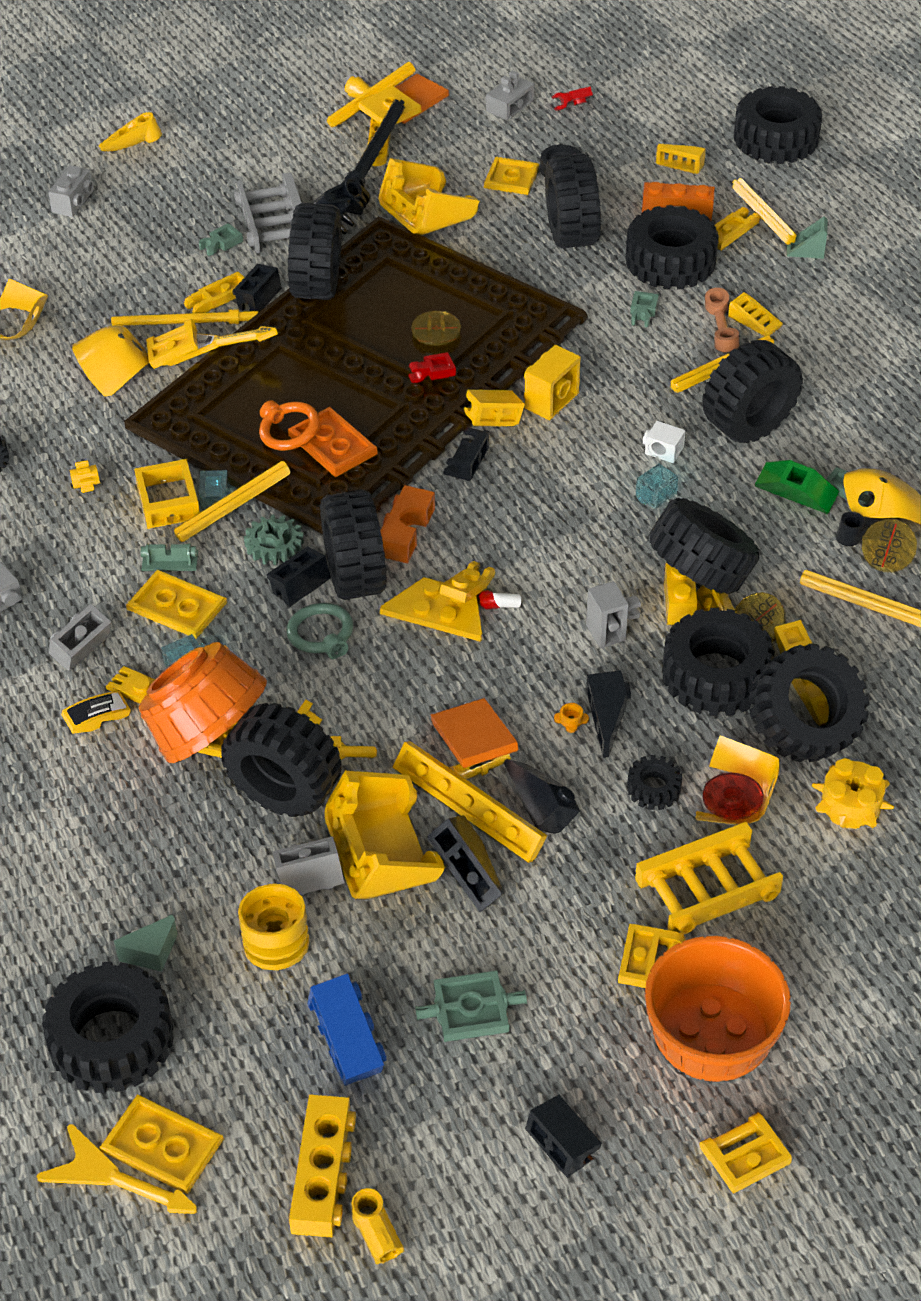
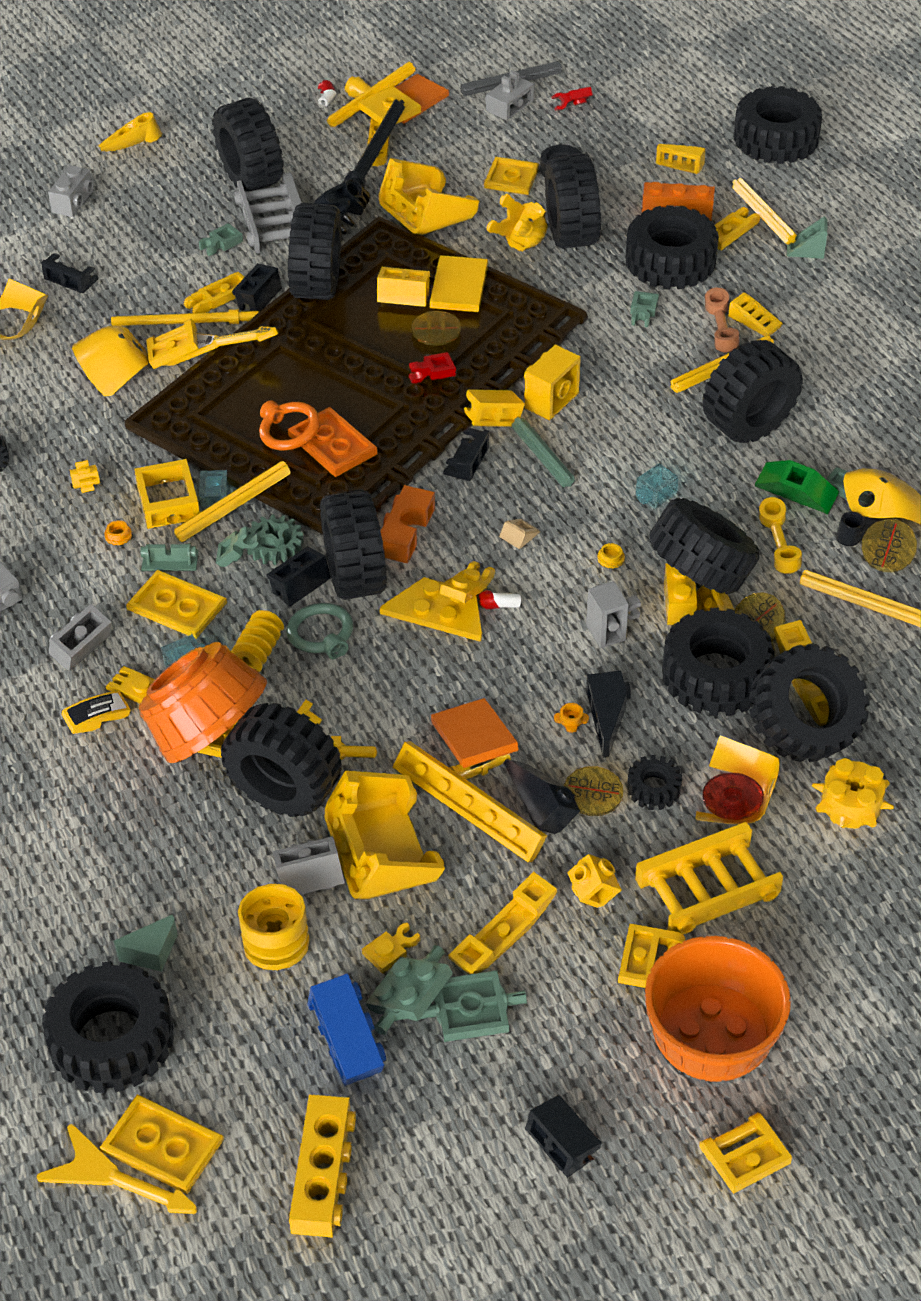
(67, 276): none -> black hinge
(118, 533): none -> light orange plate
(232, 547): none -> sand green plate
(248, 144): none -> black tyre
(258, 638): none -> yellow piece
(328, 92): none -> arm
(376, 1227): yellow piece -> none
(387, 949): none -> yellow plate
(403, 286): none -> yellow hinge
(409, 989): none -> sand green plate
(459, 283): none -> yellow tile
(467, 860): slope -> none
(507, 927): none -> yellow slope
(517, 228): none -> yellow piece
(518, 532): none -> tan slope
(528, 74): none -> dark grey axle
(543, 452): none -> sand green axle
(594, 880): none -> yellow brick
(595, 790): none -> clear yellow piece
(611, 556): none -> yellow plate
(664, 441): white brick -> none
(773, 515): none -> yellow piece

